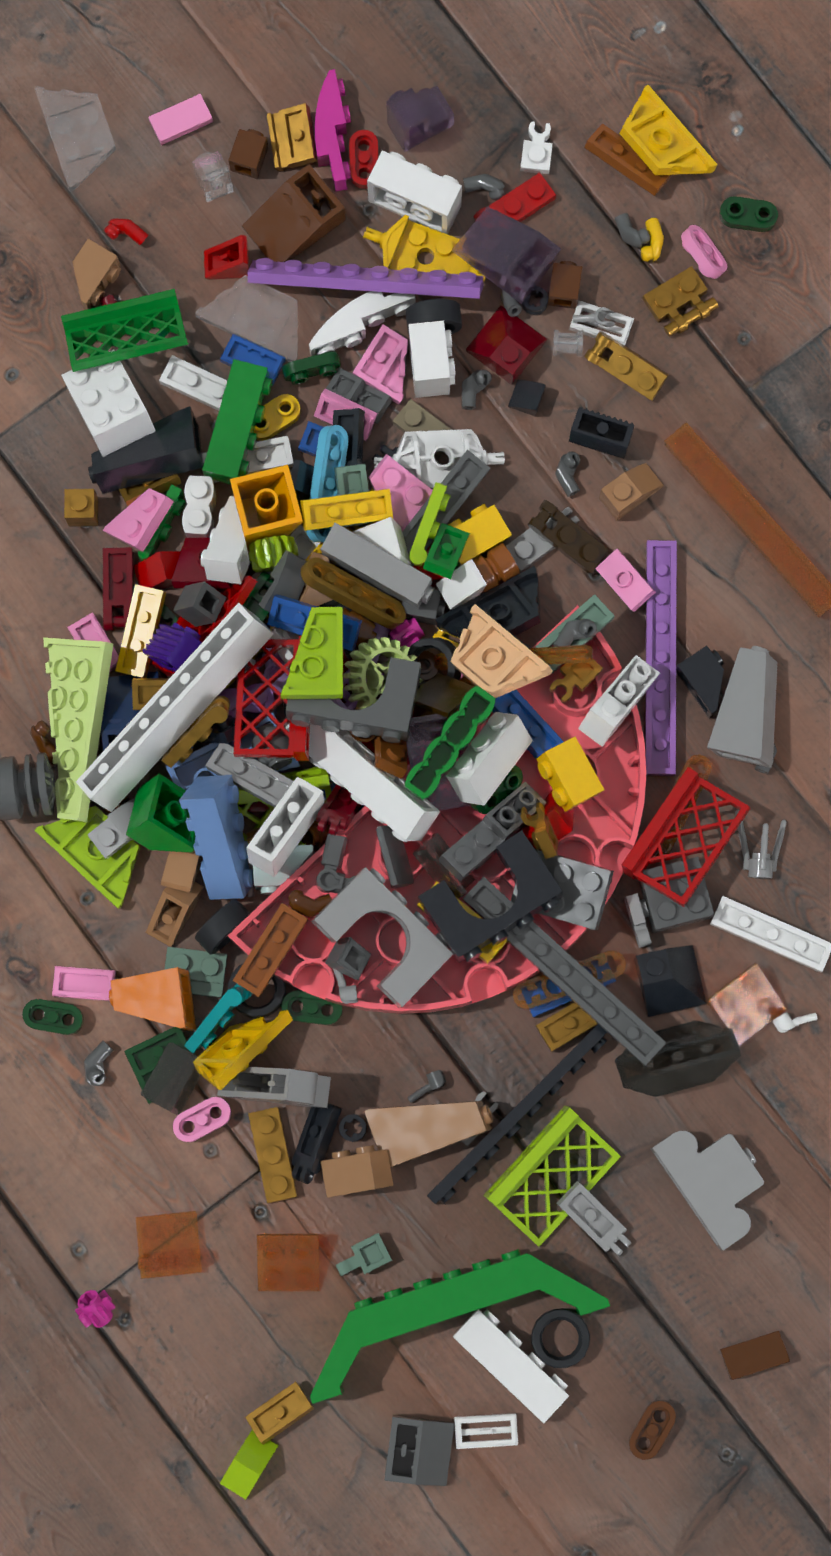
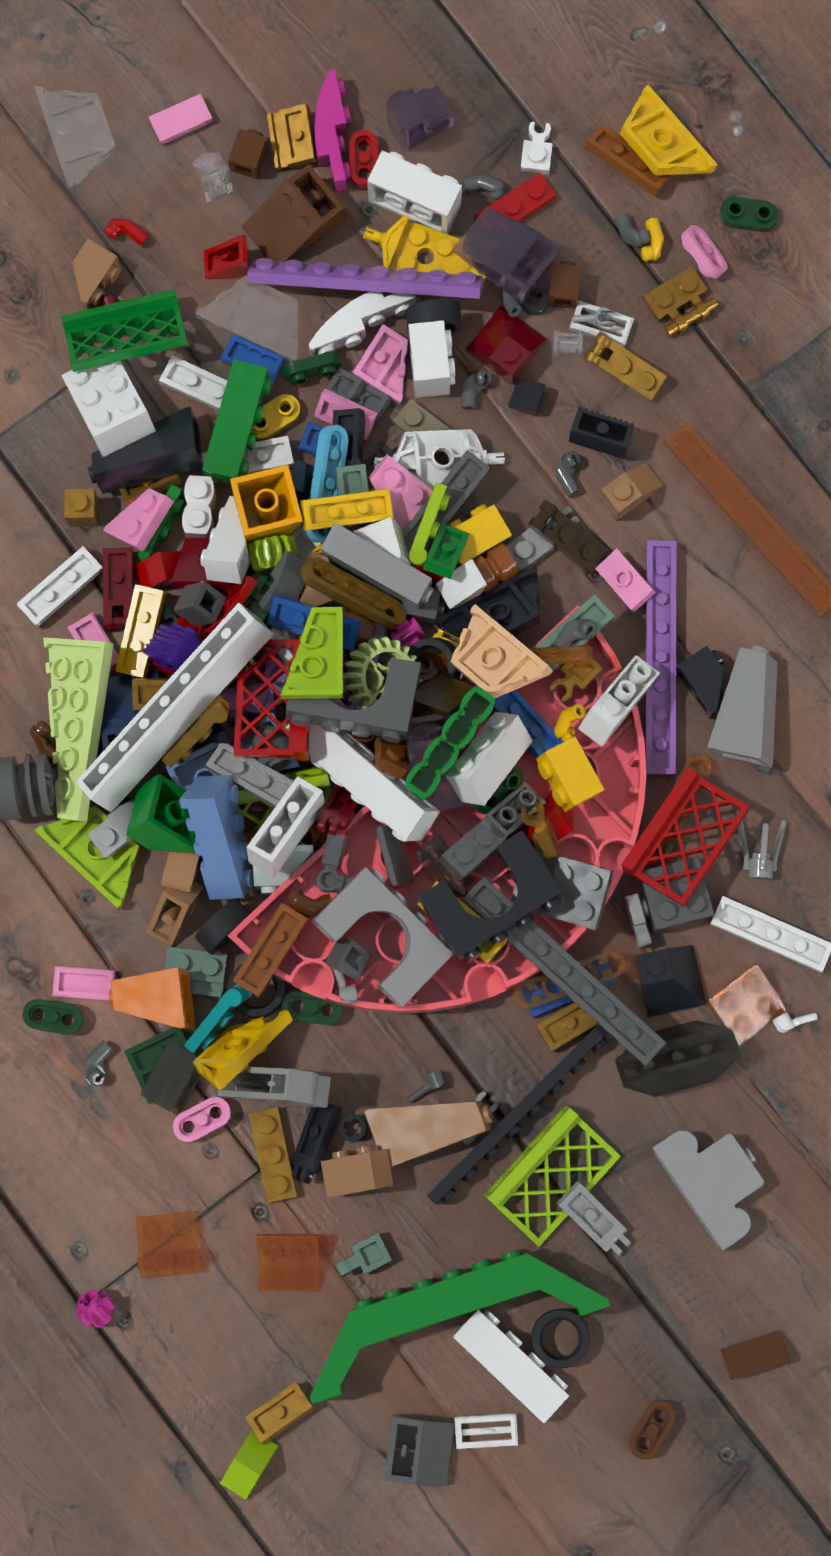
(60, 586): none -> white plate
(562, 728): none -> yellow arm

